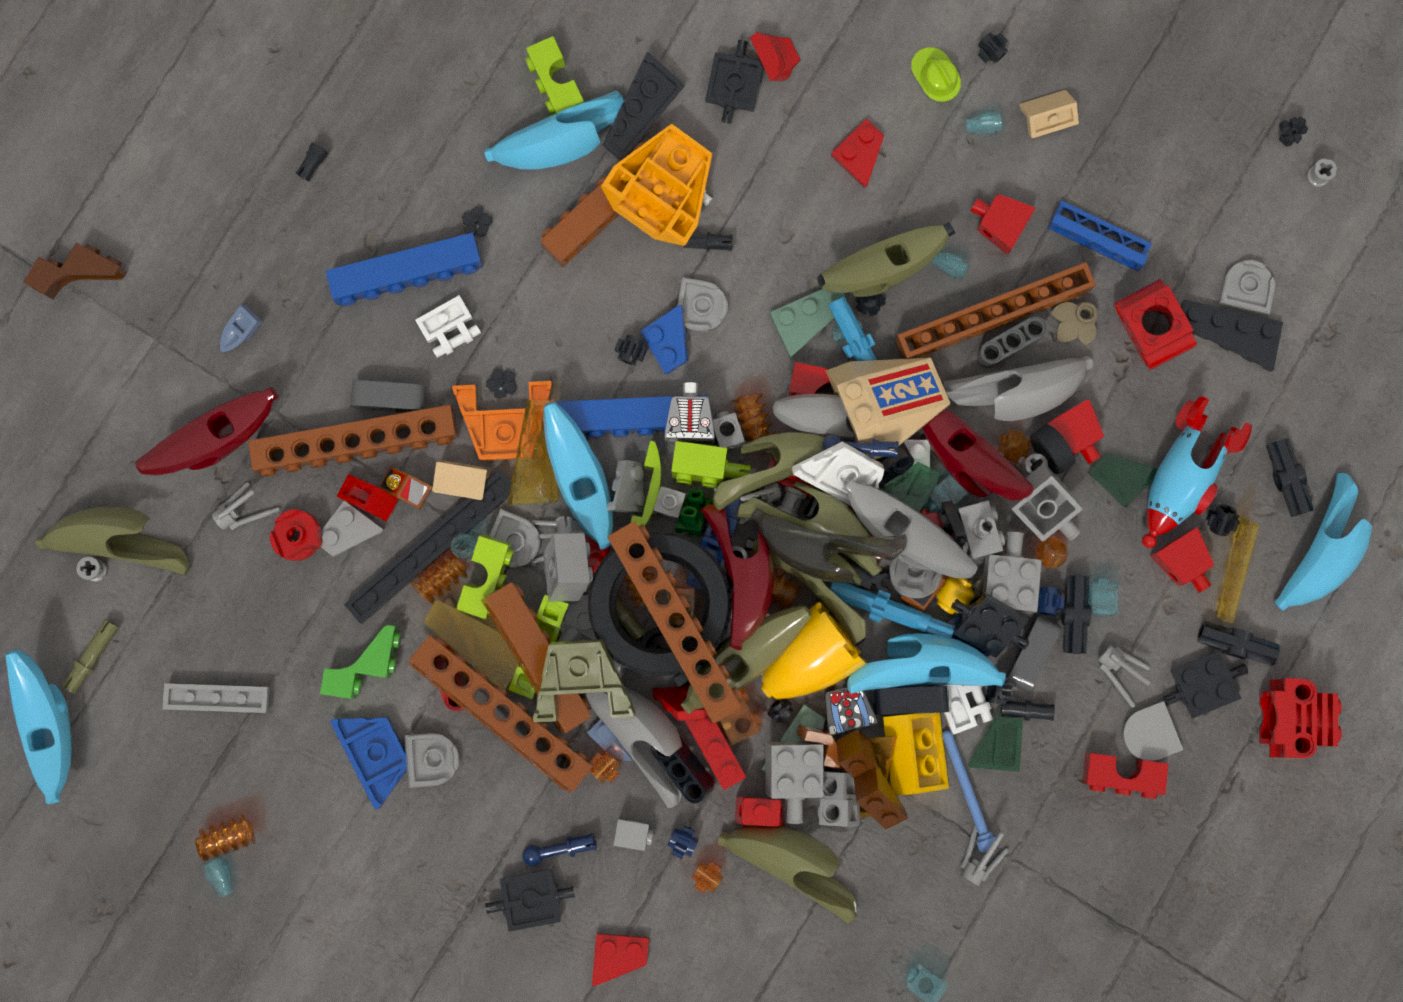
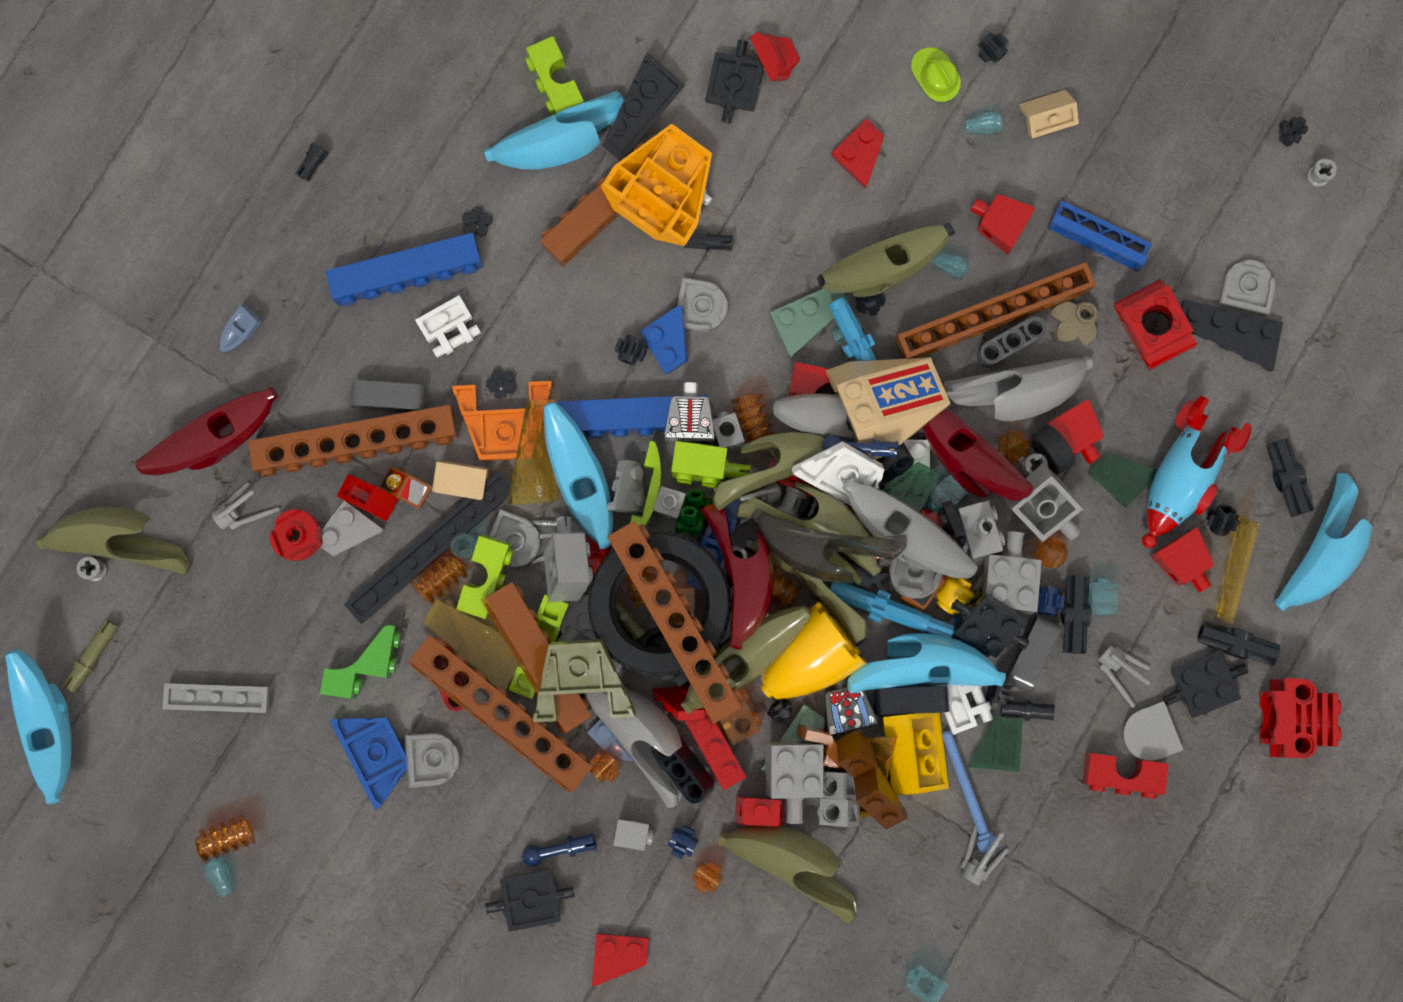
(81, 264): reddish brown arch -> none

